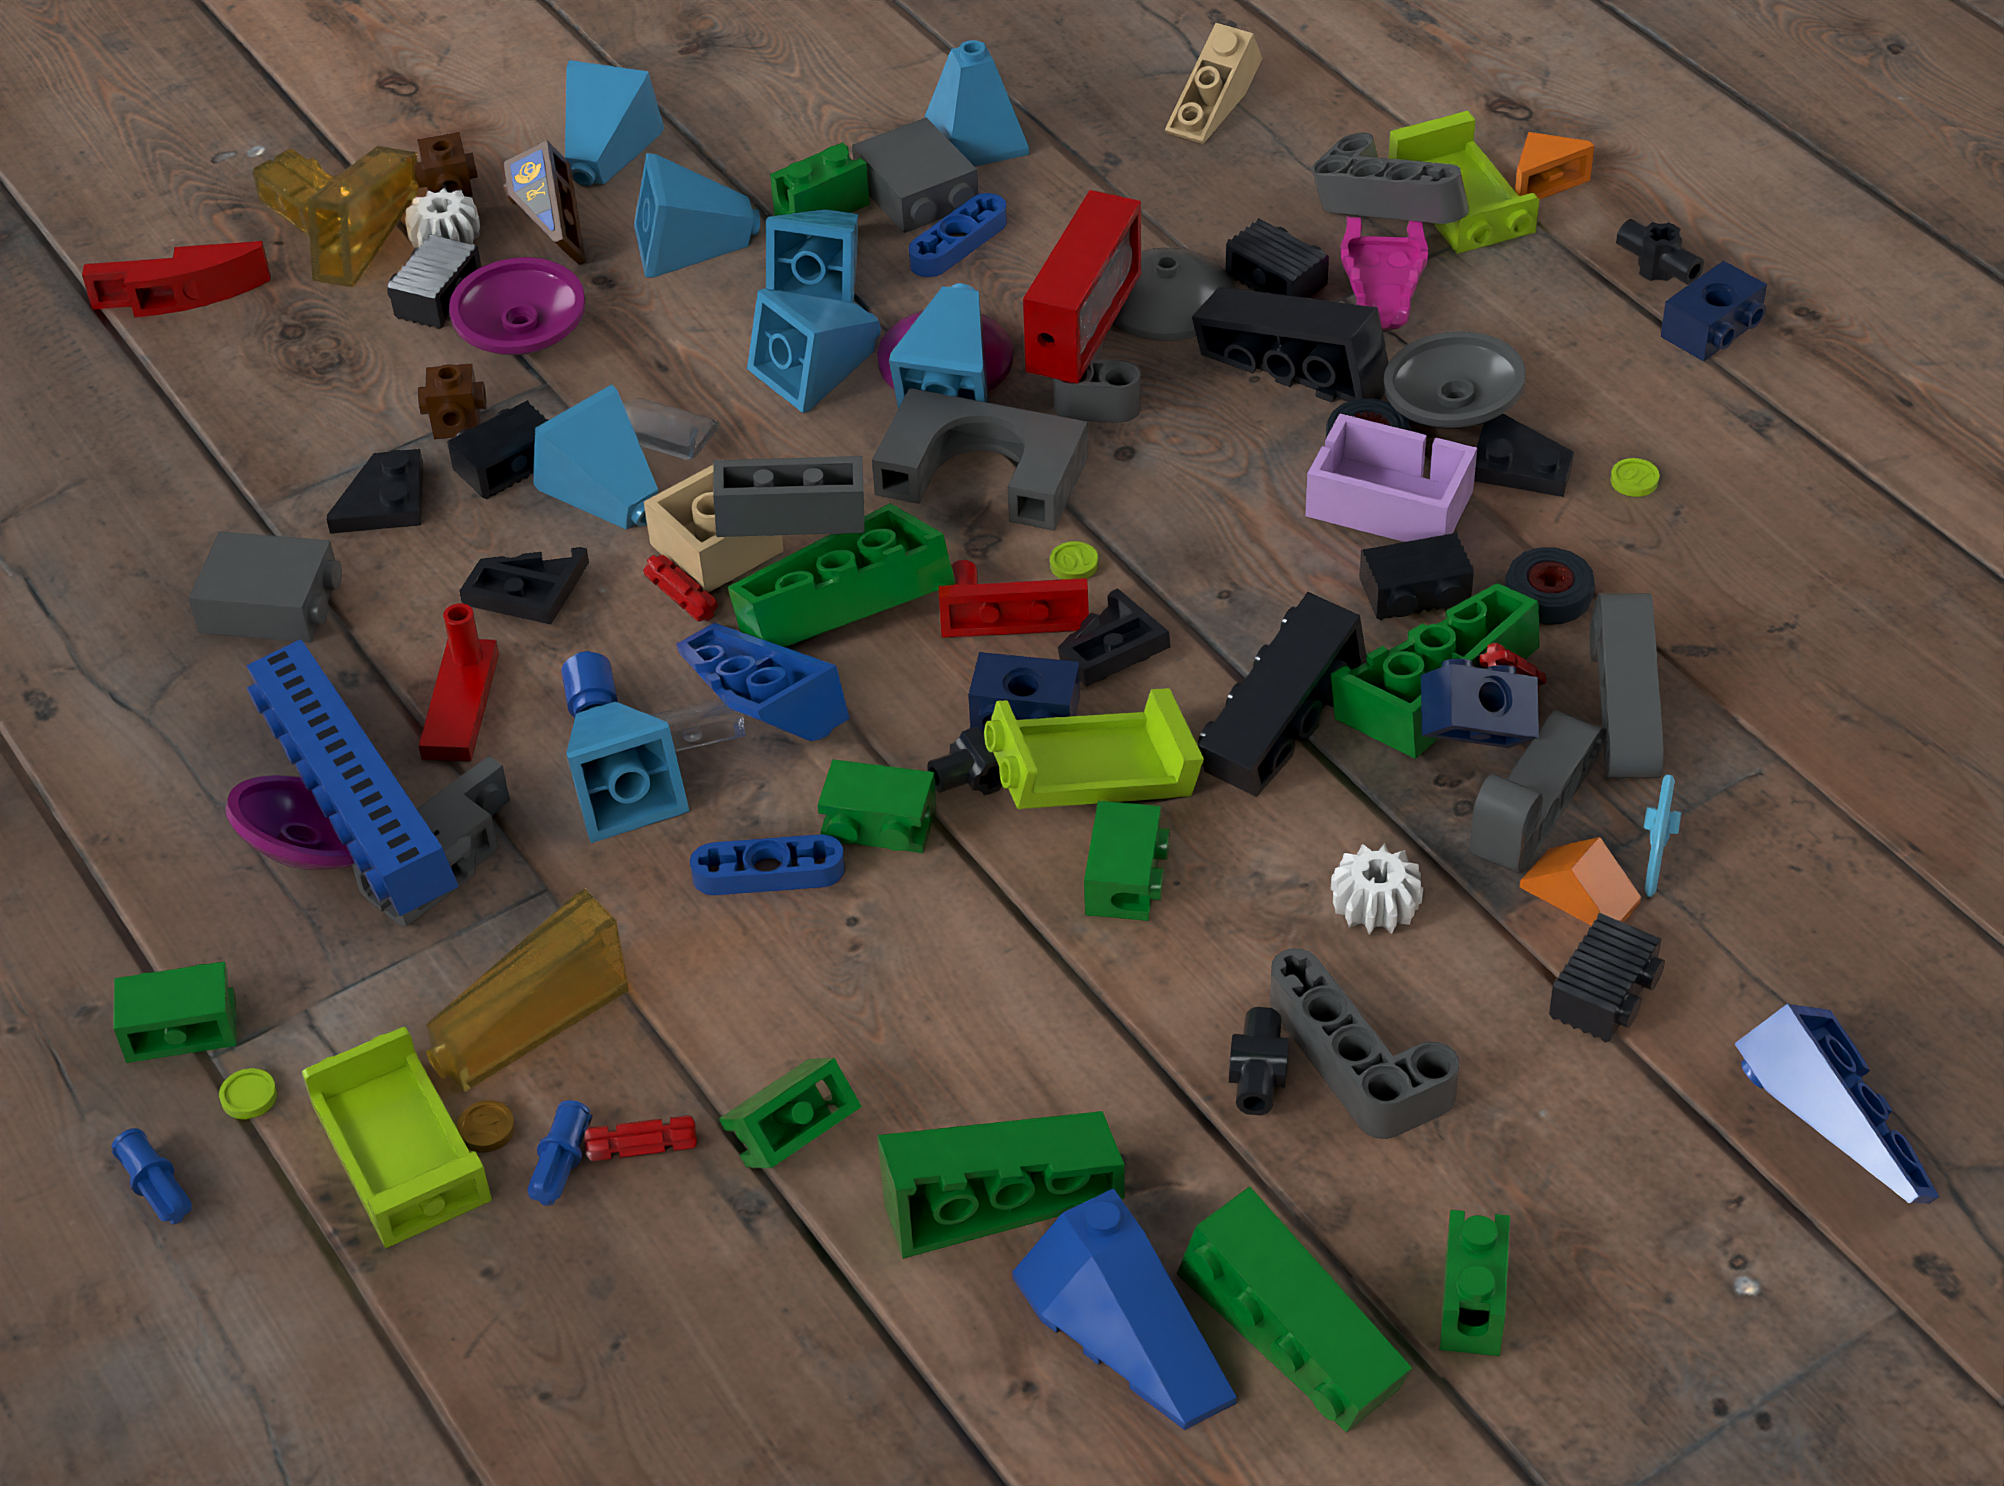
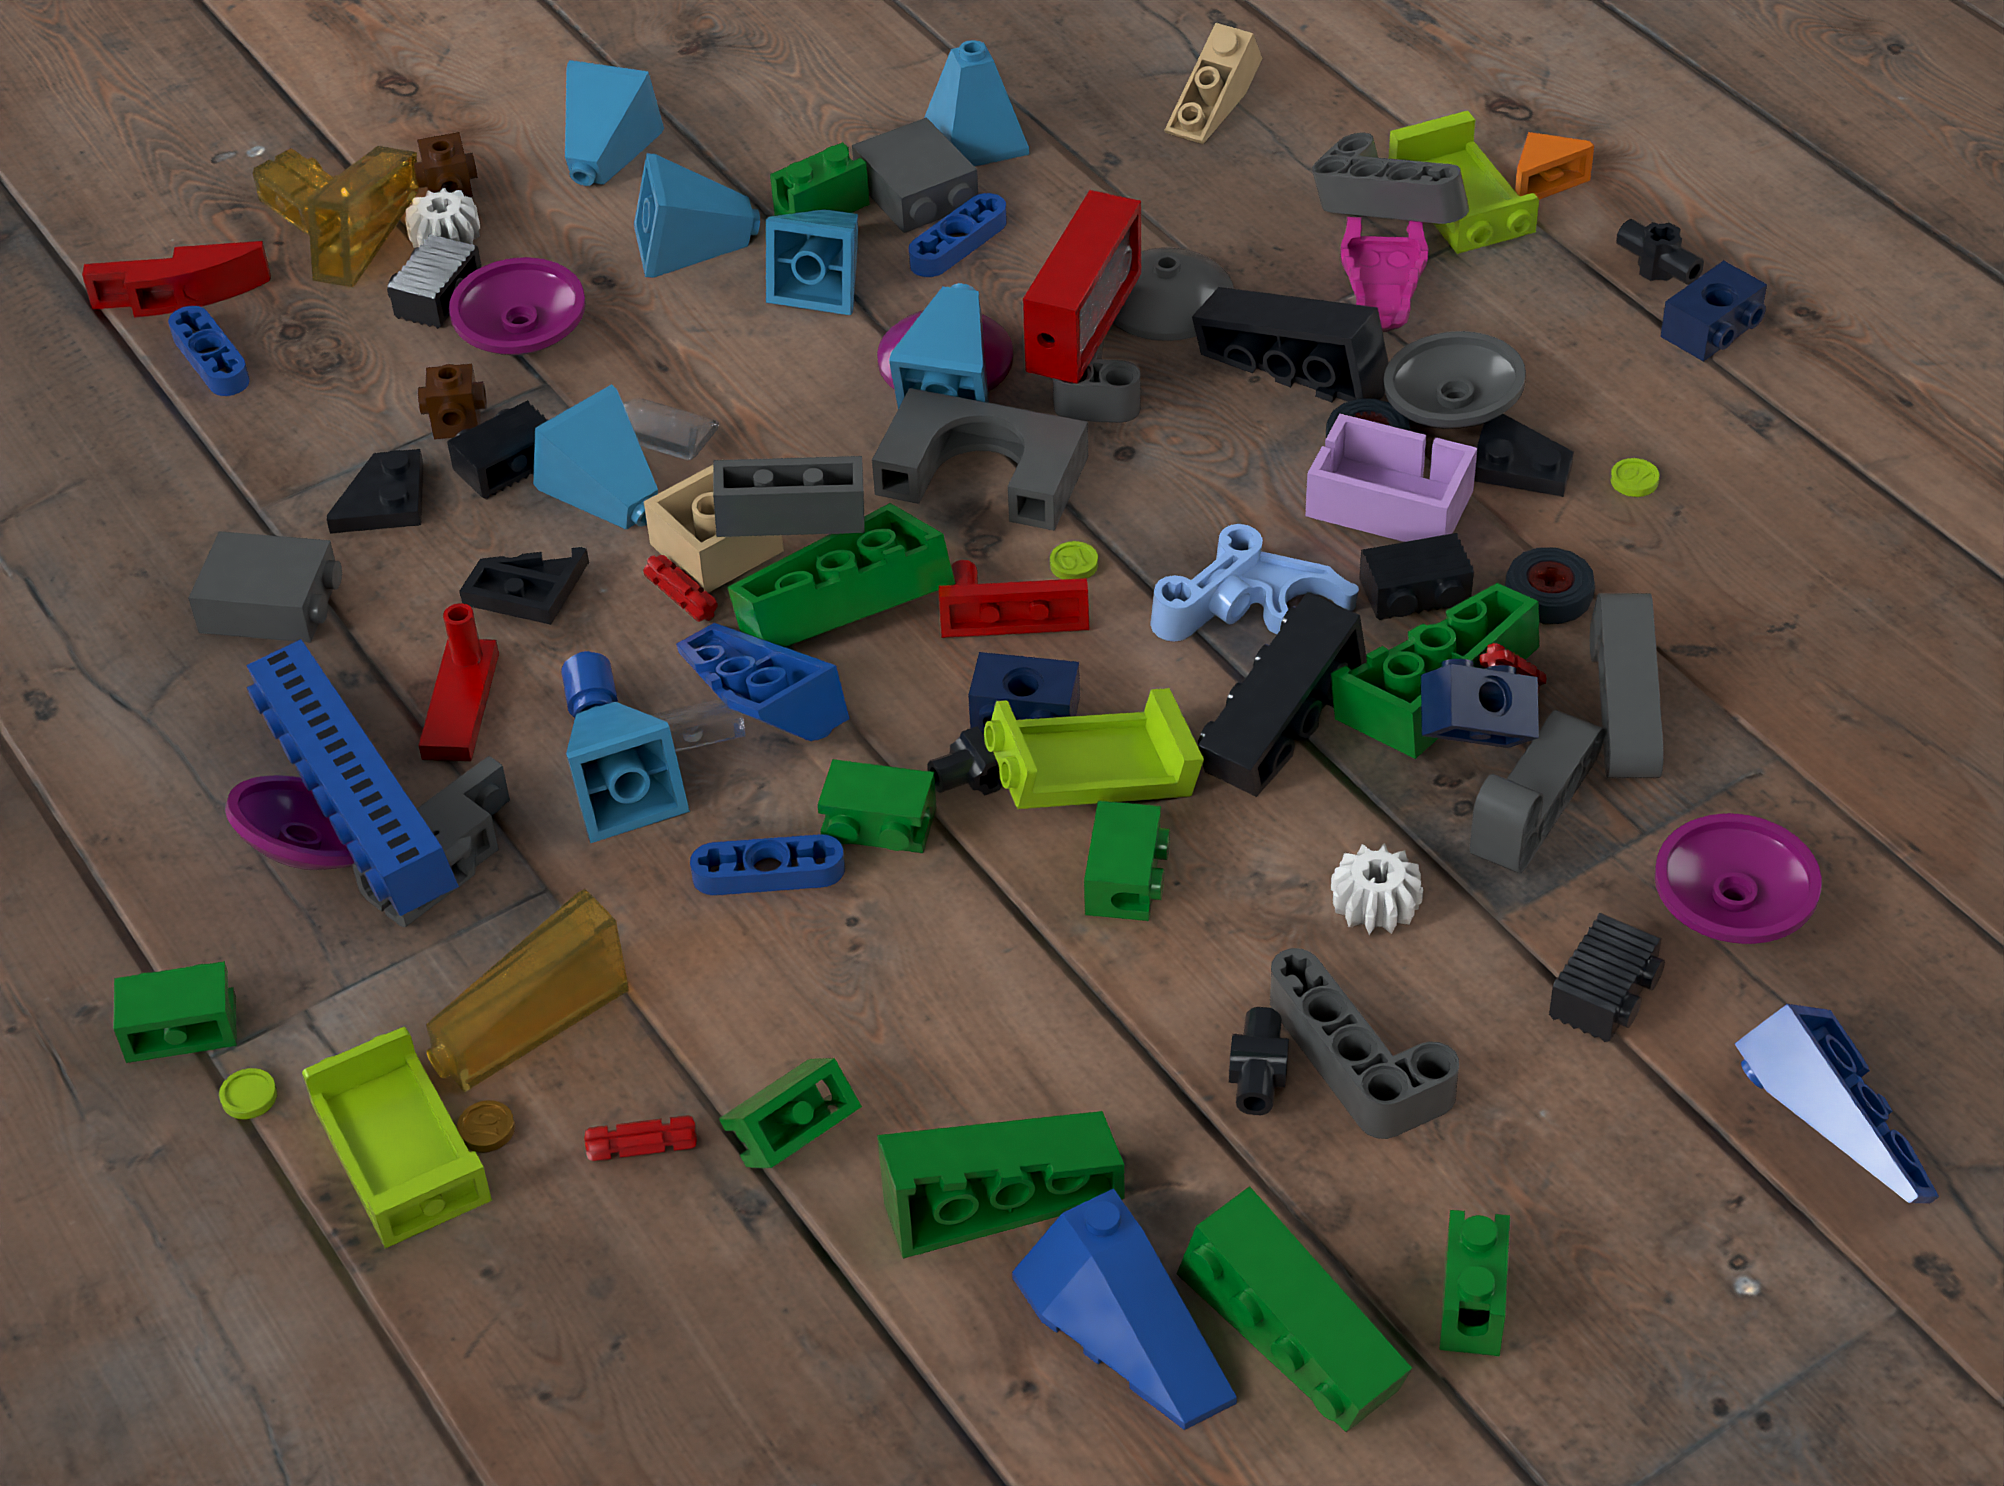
(151, 1175): blue axle -> none
(209, 364): none -> blue beam
(544, 189): reddish brown slope -> none
(559, 1152): blue axle -> none
(808, 344): dark azure slope -> none
(1114, 639): black wing -> none
(1236, 581): none -> light blue piece
(1276, 261): black brick -> none
(1583, 881): orange slope -> none
(1661, 824): medium azure piece -> none
(1738, 878): none -> magenta dish

